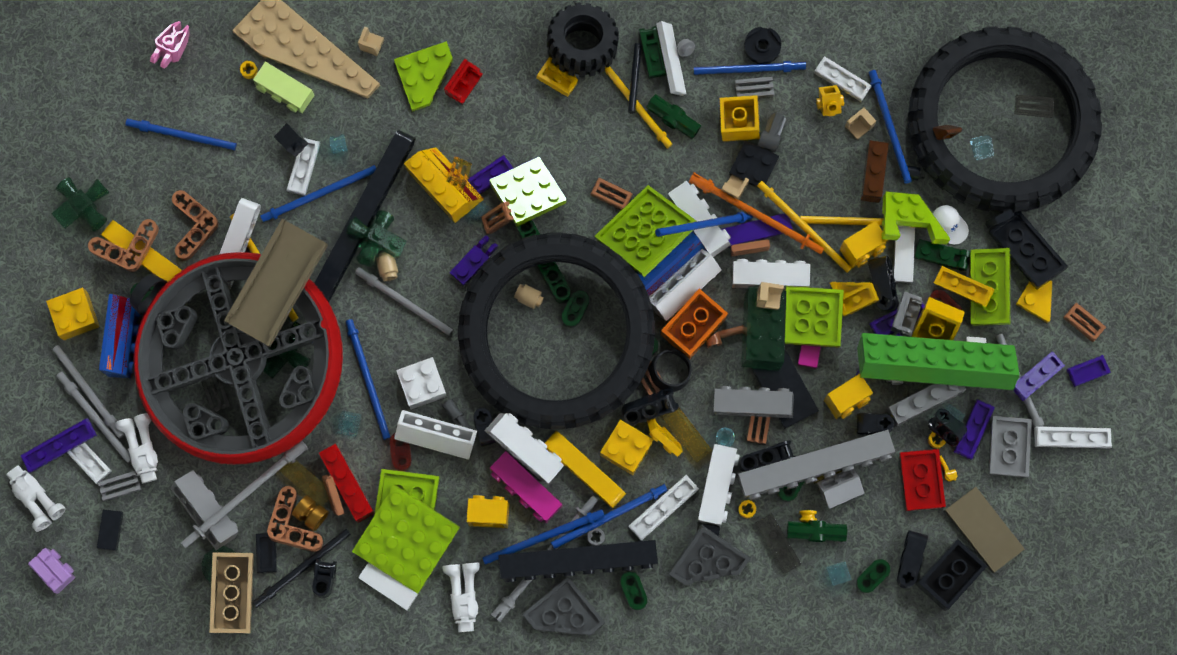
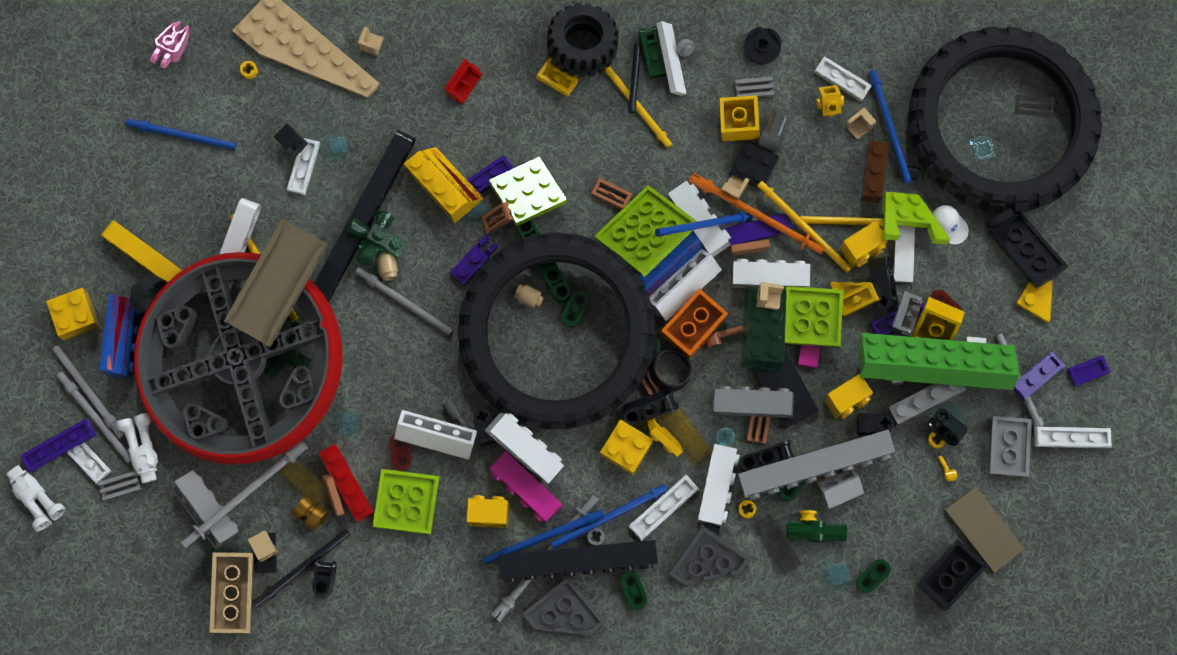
(52, 570): lavender brick -> none
(80, 204): clear green brick -> none
(109, 530): black tile -> none
(126, 255): nougat beam -> none
(199, 220): nougat beam -> none
(263, 546): none -> tan panel
(273, 213): blue bar -> none
(283, 88): yellowish green brick -> none
(286, 530): nougat beam -> none
(352, 333): blue bar -> none
(388, 586): white tile -> none
(406, 539): lime plate -> none
(421, 383): white brick -> none
(423, 73): lime plate -> none
(456, 179): clear yellow tile -> none
(463, 605): white piece -> none
(585, 469): yellow beam -> none
(673, 116): dark green piece -> none
(786, 66): blue bar -> none
(911, 558): black piece -> none
(922, 480): red plate -> none
(942, 255): dark green plate -> none
(946, 131): reddish brown slope -> none
(964, 286): yellow plate -> none
(975, 426): dark purple tile -> none
(992, 269): lime plate -> none
(1067, 317): nougat tile -> none

